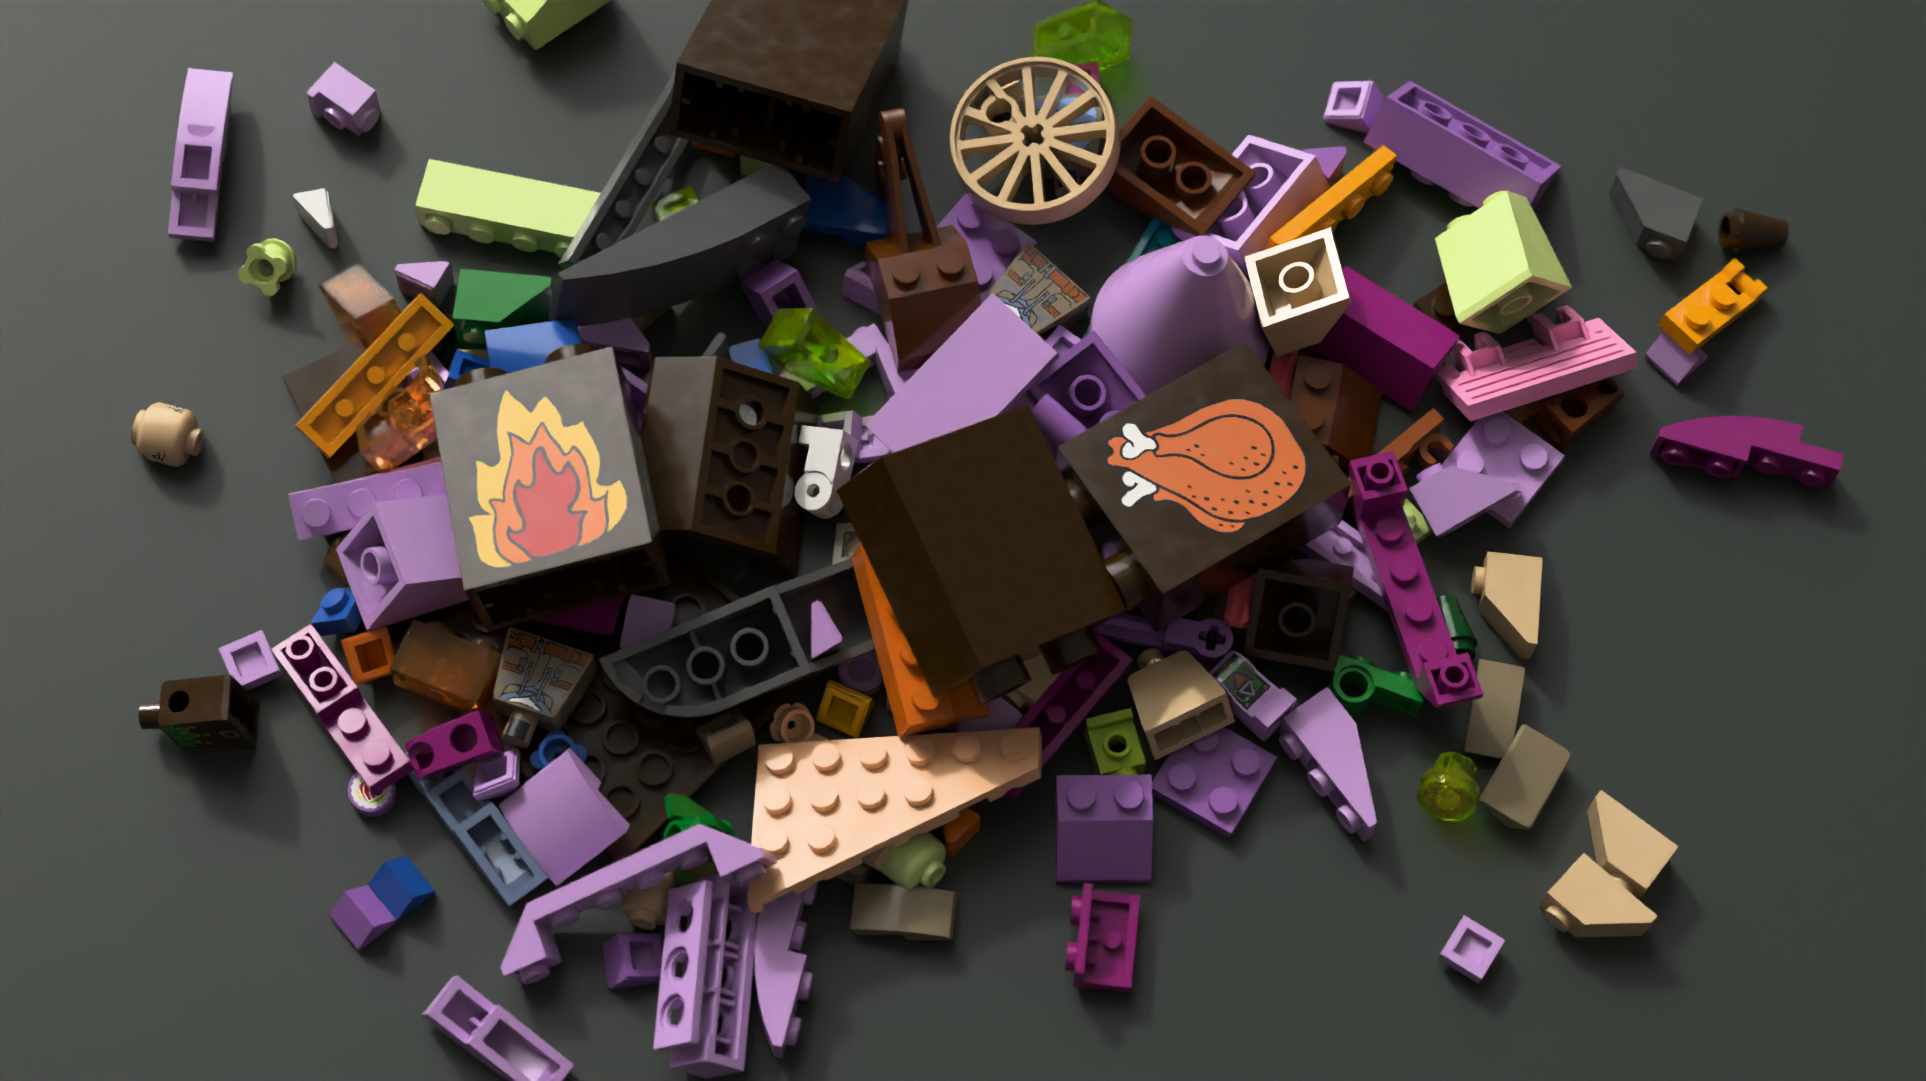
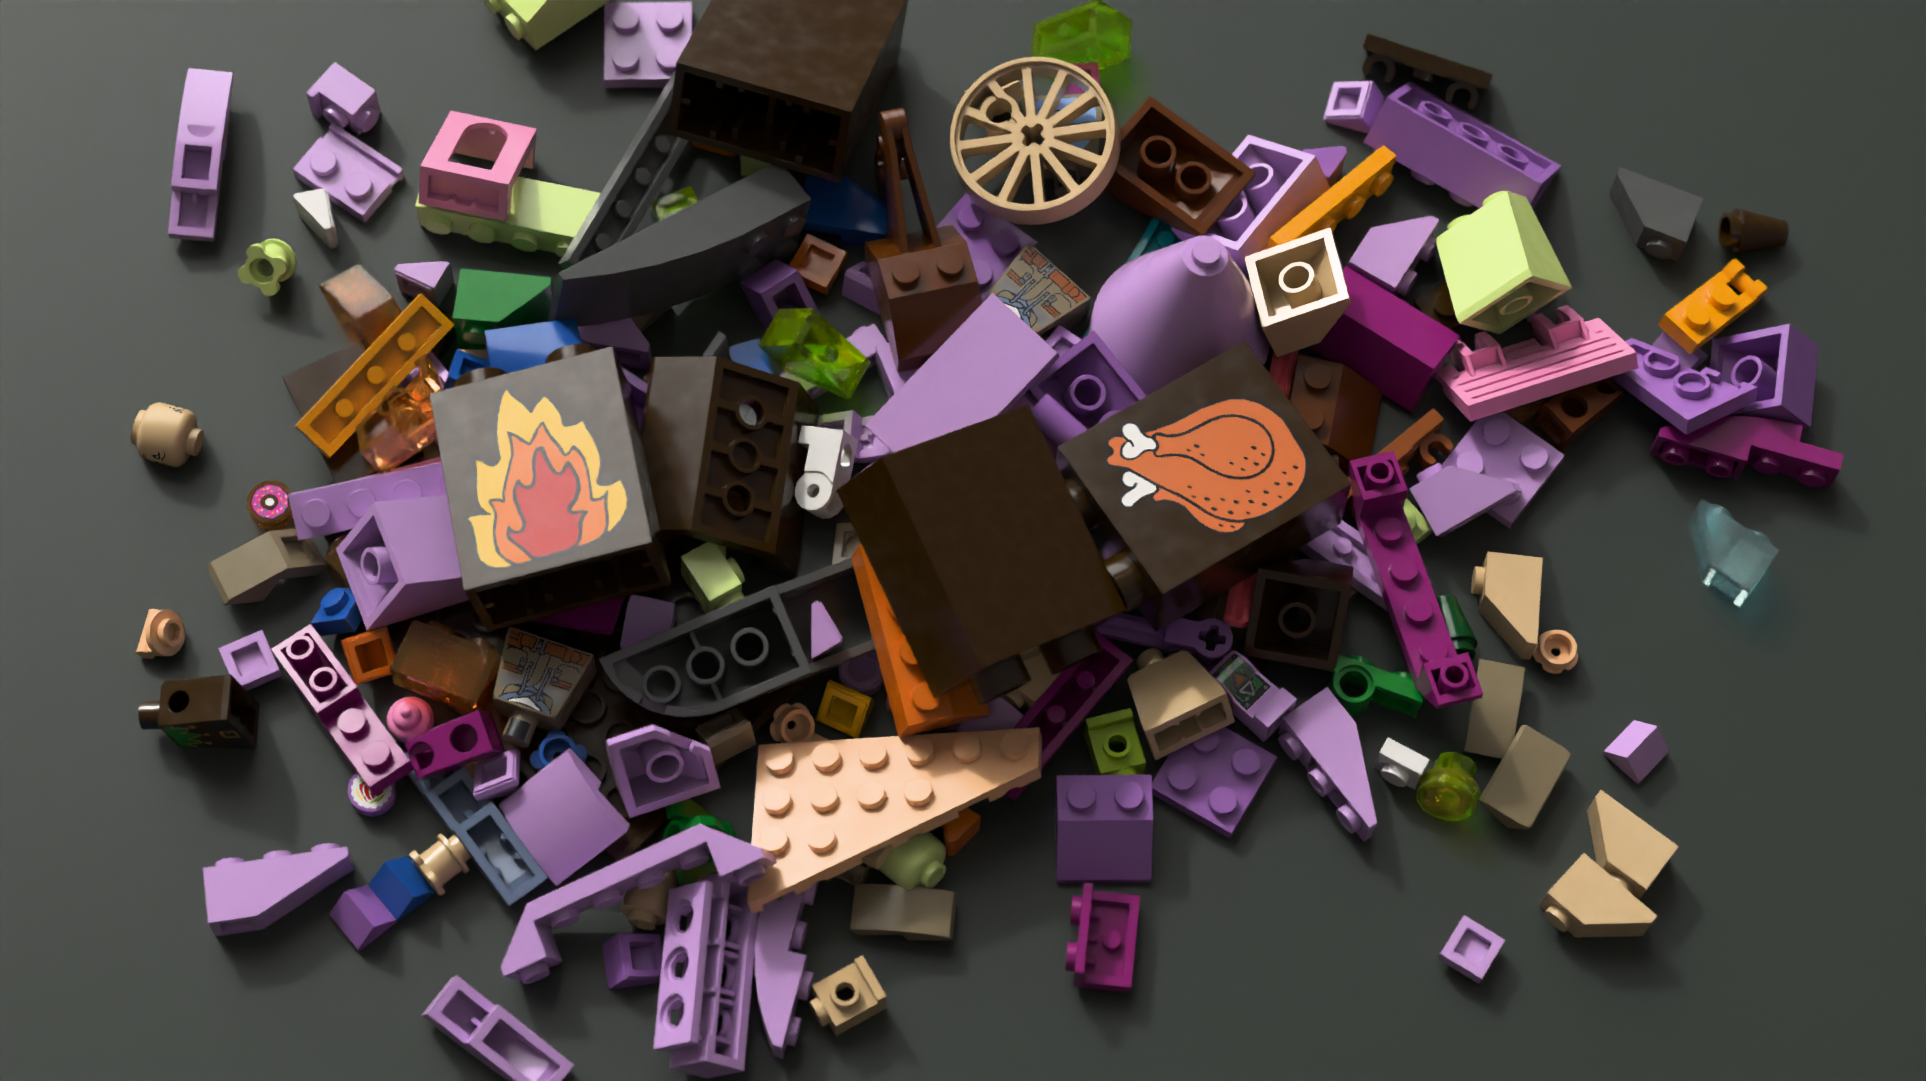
(161, 634): none -> light nougat plate
(257, 566): none -> dark tan slope
(261, 891): none -> lavender slope
(270, 504): none -> tile
(350, 172): none -> lavender plate
(409, 718): none -> bright pink plate
(441, 862): none -> tan brick
(473, 188): none -> bright pink panel
(644, 42): none -> lavender plate
(659, 768): none -> lavender slope
(712, 577): none -> yellowish green brick
(818, 263): none -> orange plate
(843, 1015): none -> tan brick
(1393, 252): none -> lavender slope
(1400, 764): none -> white plate
(1425, 66): none -> dark brown plate
(1557, 640): none -> light nougat plate
(1637, 750): none -> lavender slope
(1680, 393): none -> medium lavender wing
(1728, 553): none -> clear light blue slope
(1776, 362): none -> medium lavender slope

